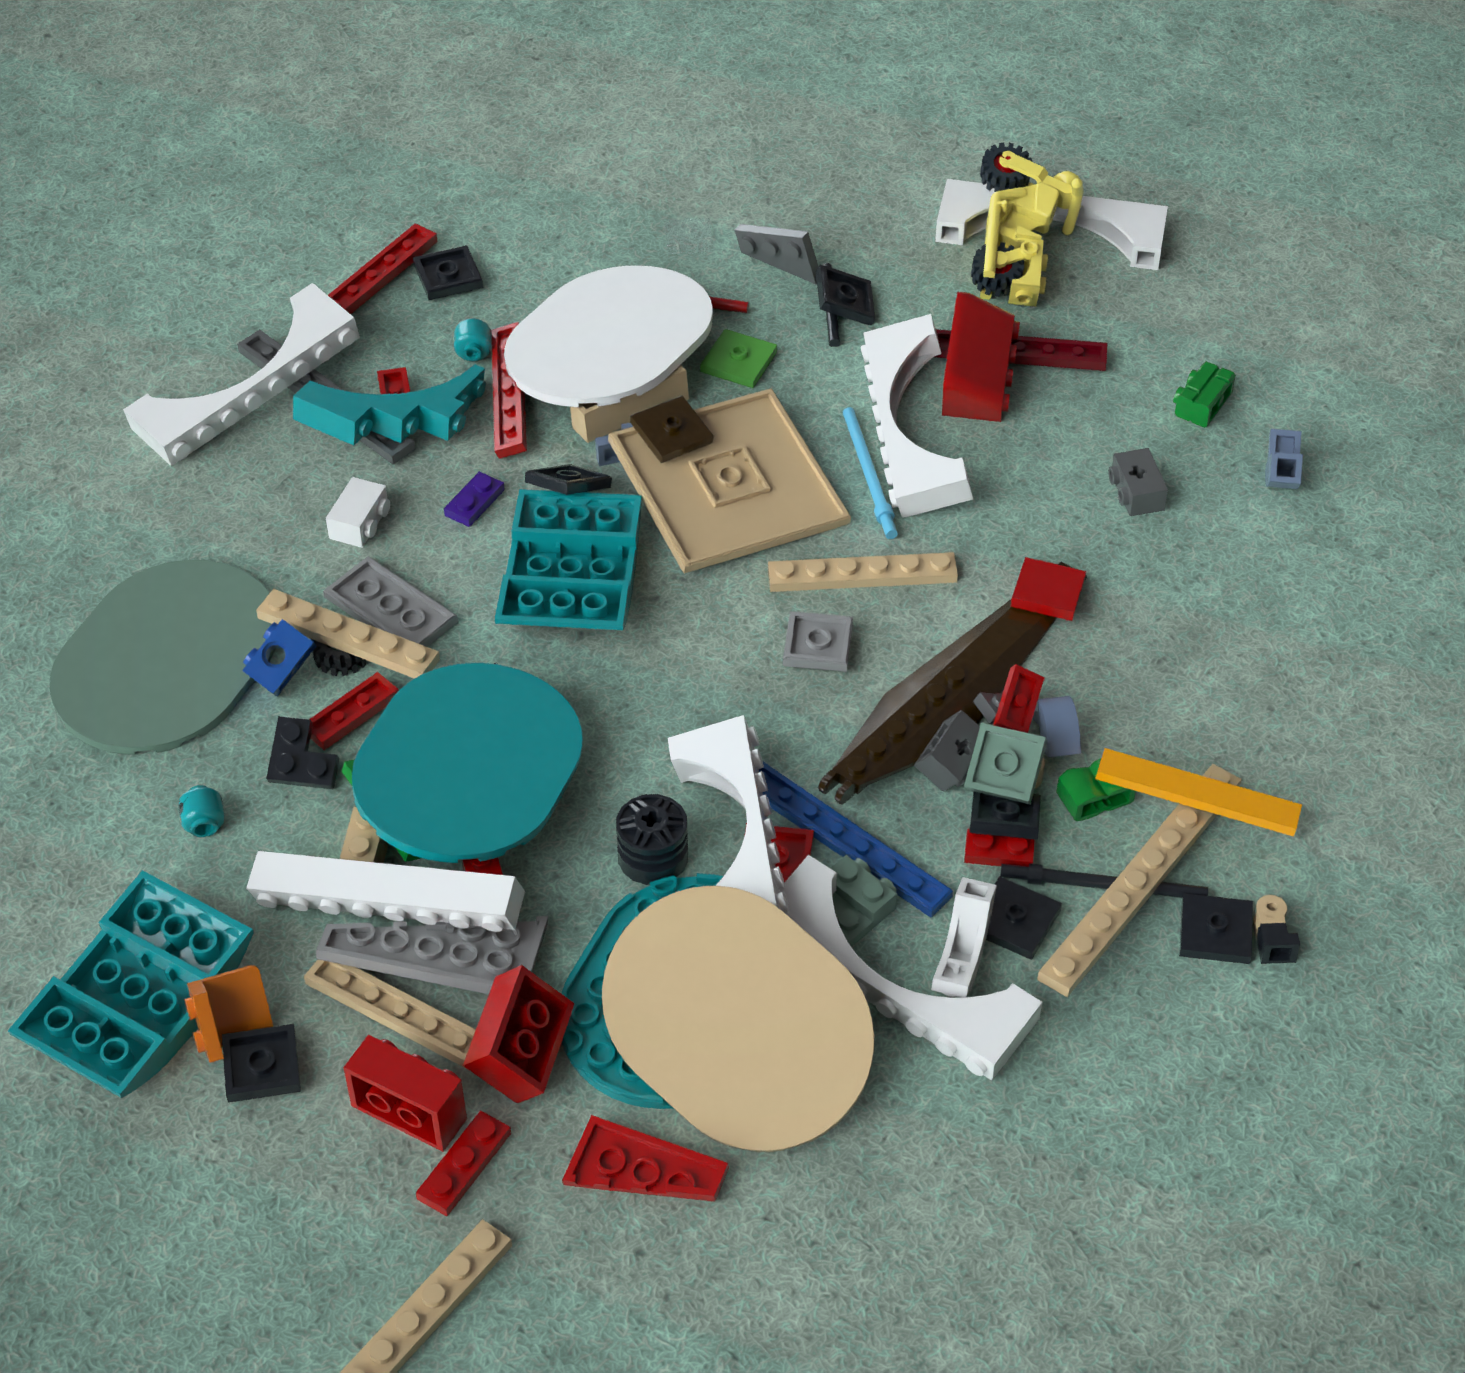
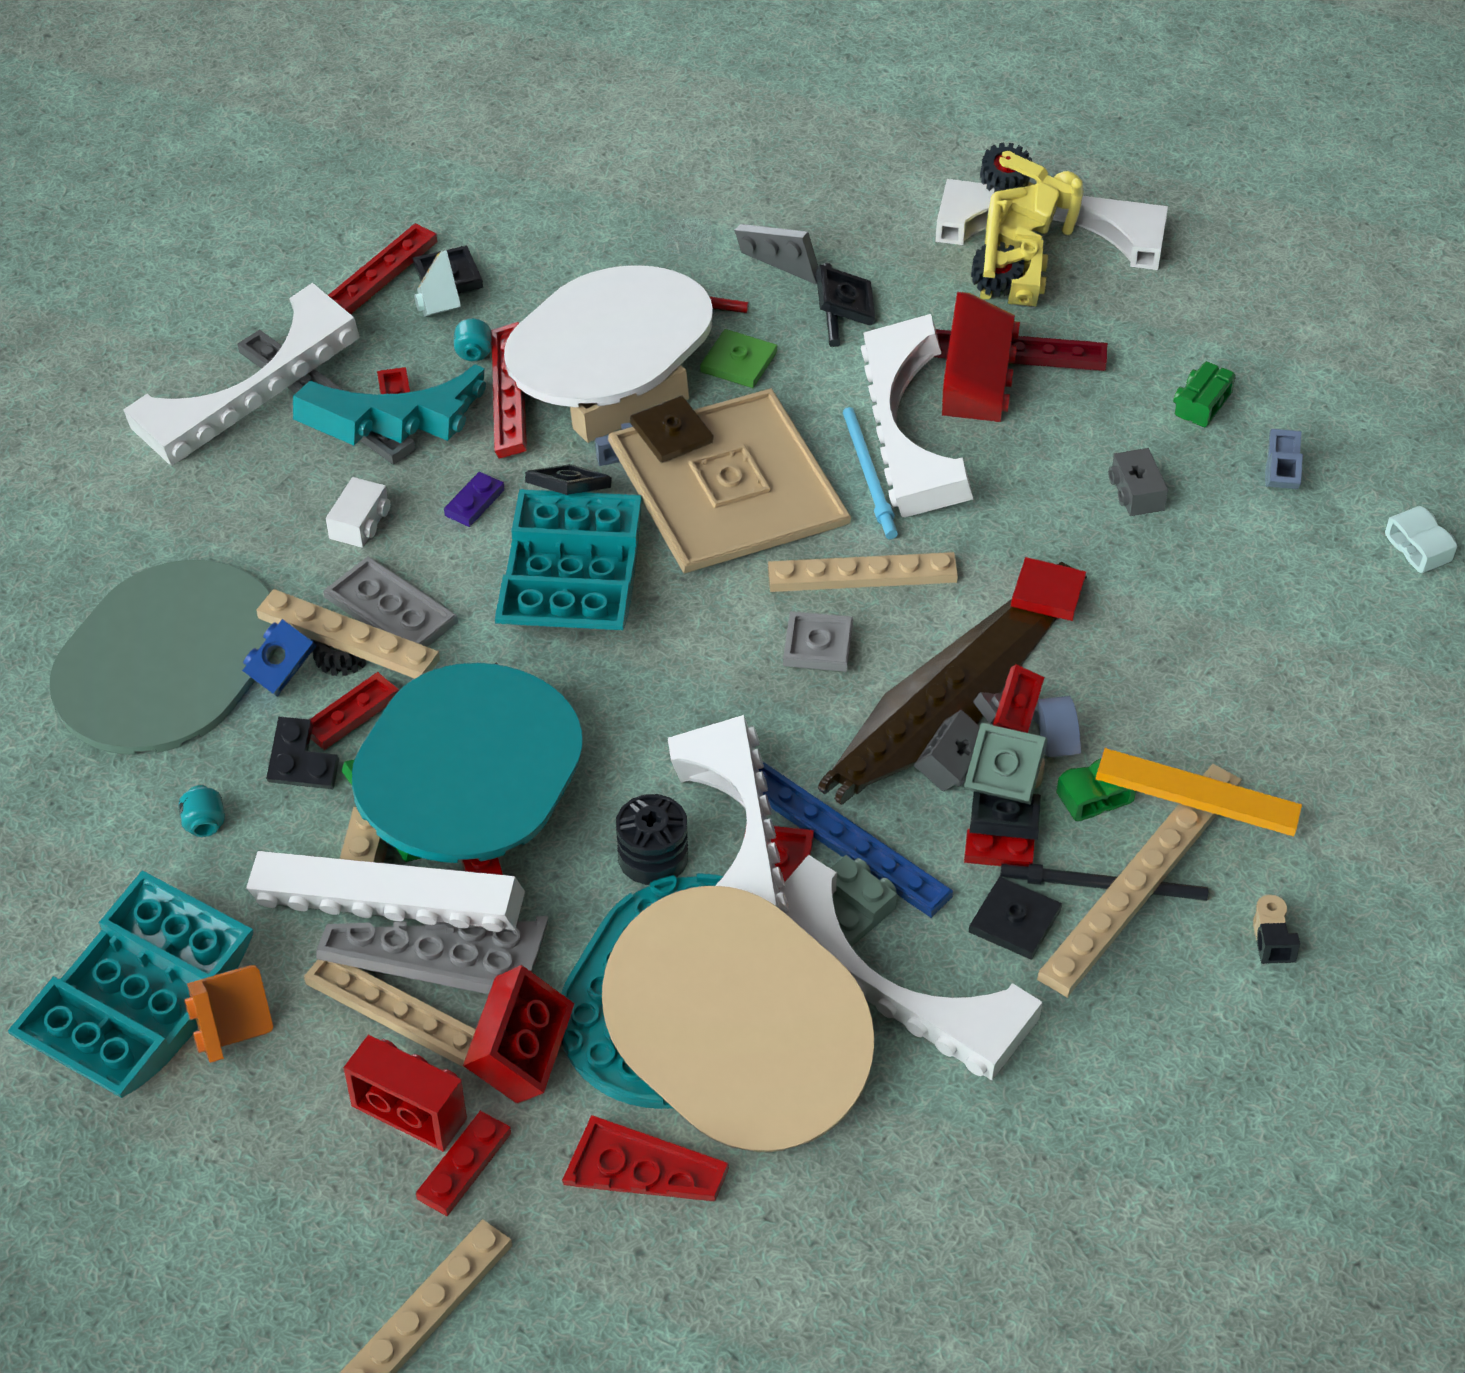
(261, 1063): black plate -> none
(437, 289): none -> light aqua slope
(965, 938): white arch -> none
(1216, 928): black plate -> none
(1421, 539): none -> light aqua brick

